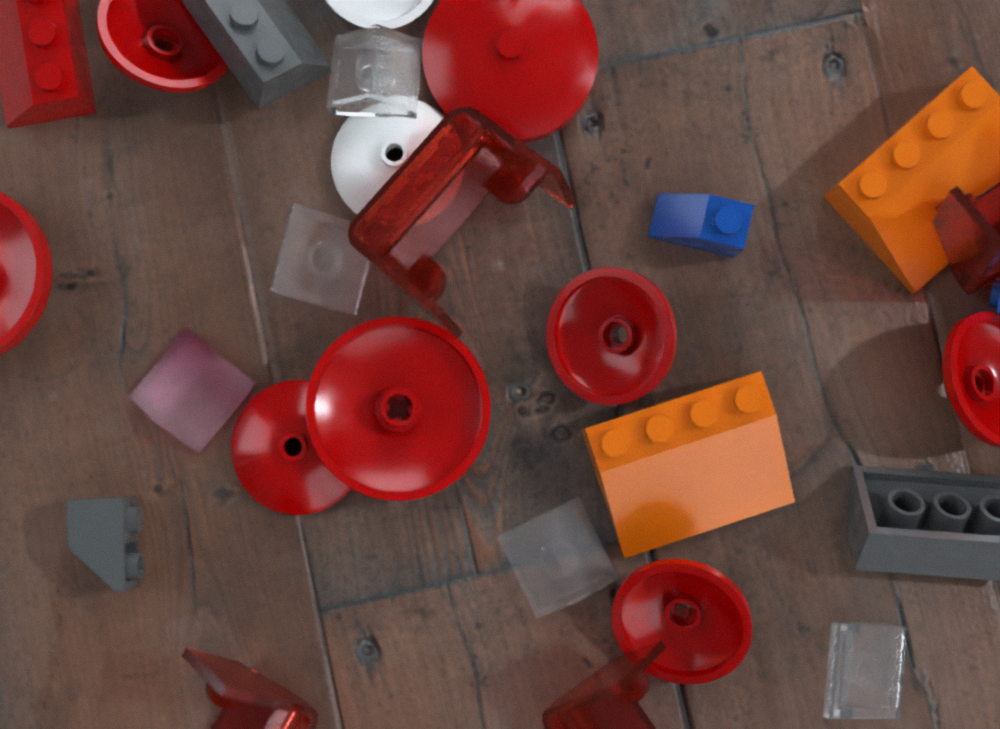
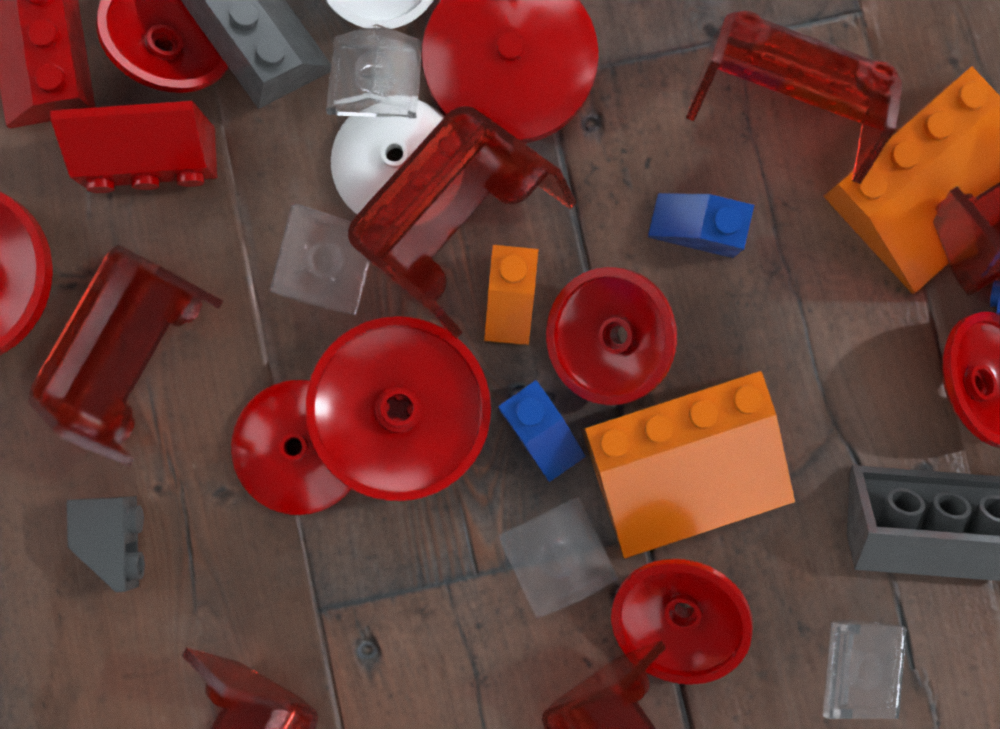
(107, 349): none -> clear red windscreen
(136, 145): none -> red slope
(192, 390): clear pink slope -> none
(511, 294): none -> orange slope
(542, 430): none -> blue slope
(808, 72): none -> clear red windscreen

